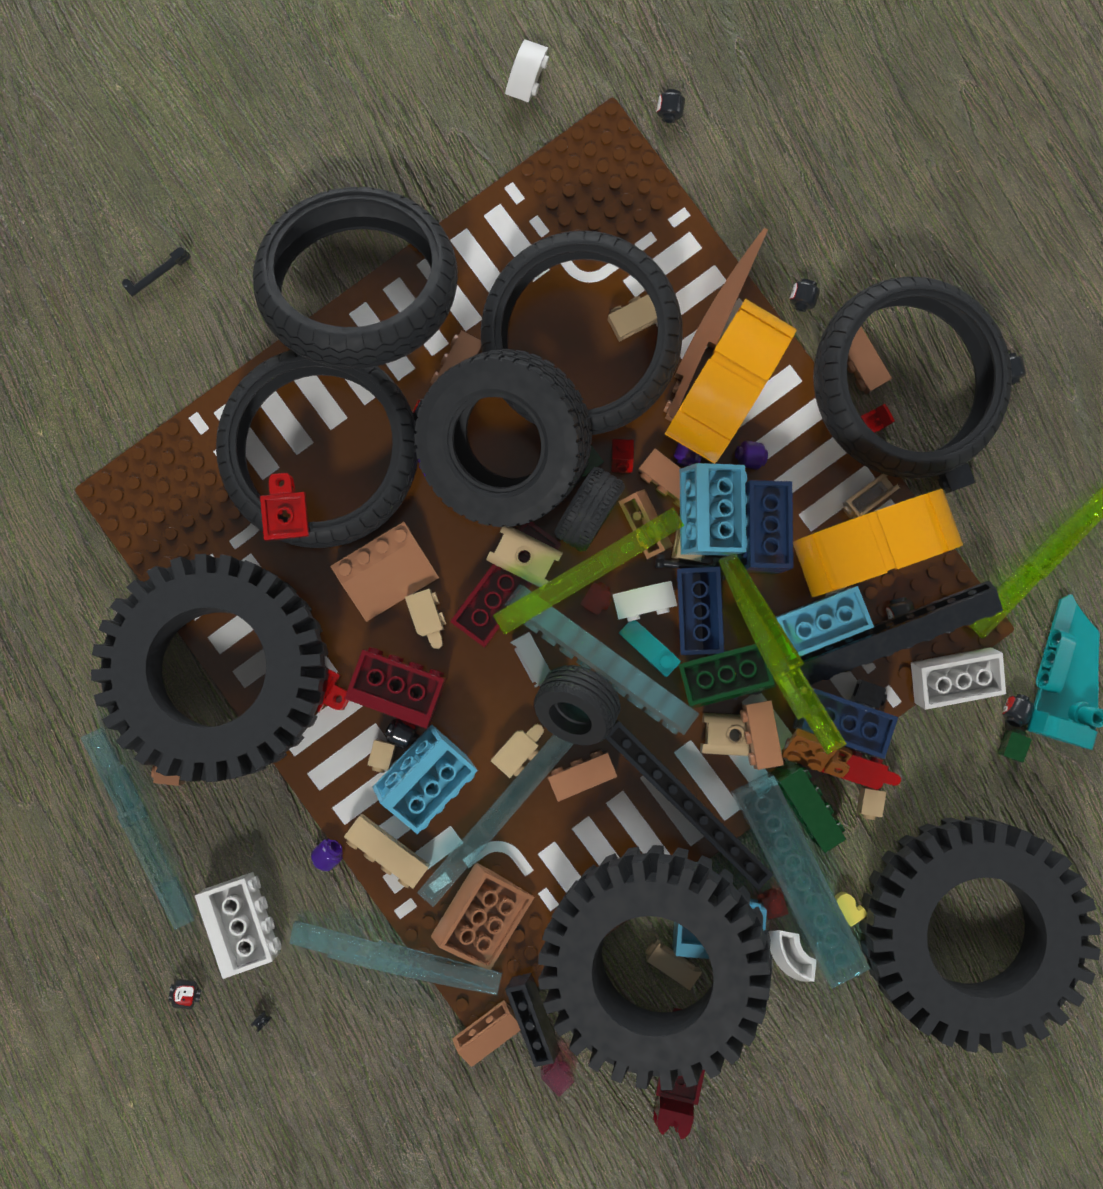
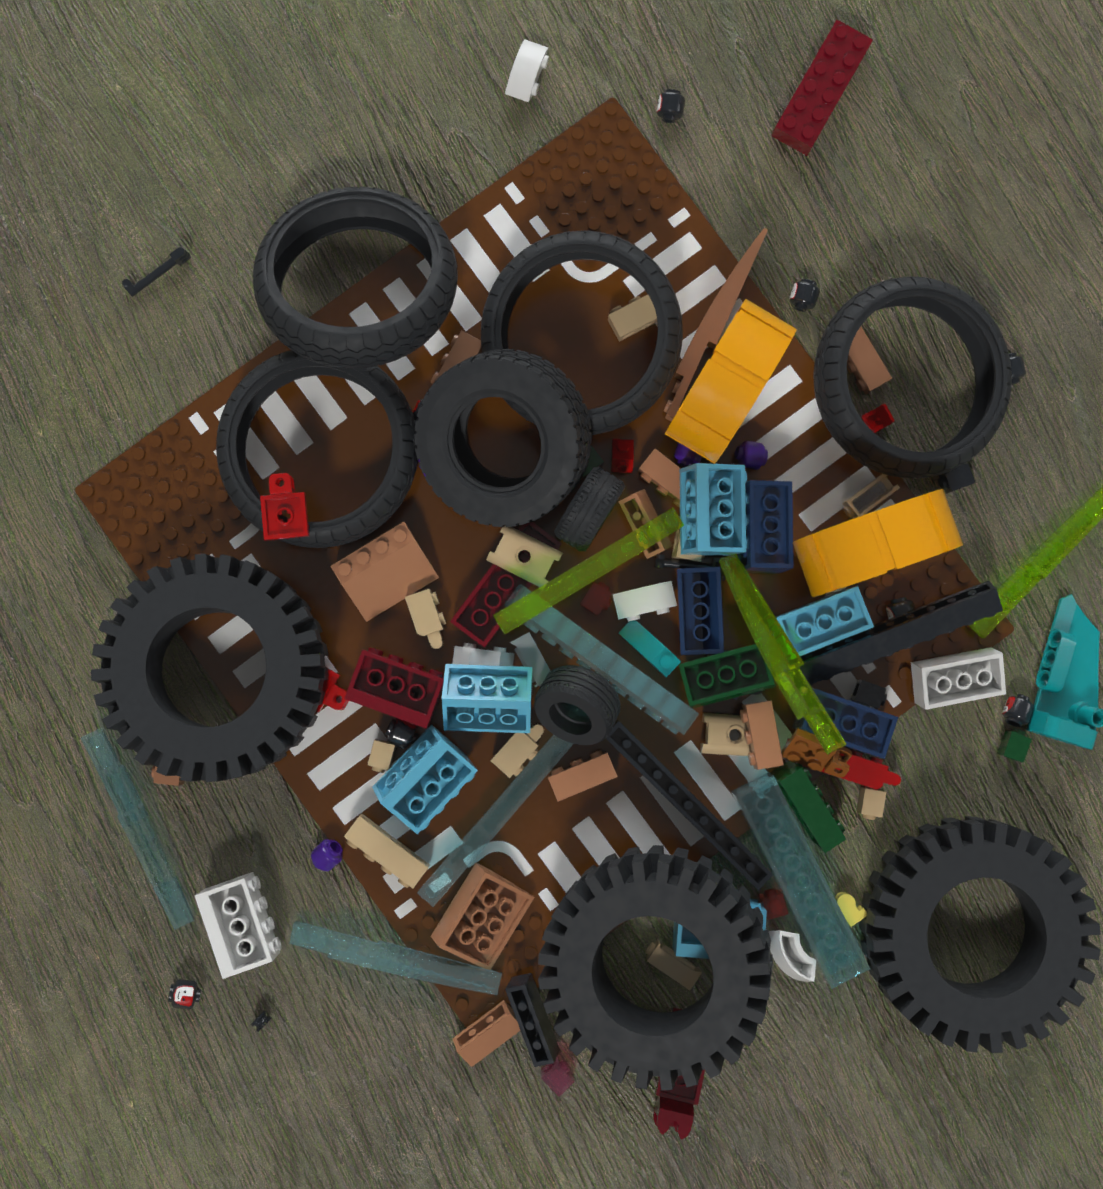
(471, 656): none -> white brick
(487, 698): none -> medium azure brick
(822, 87): none -> dark red brick

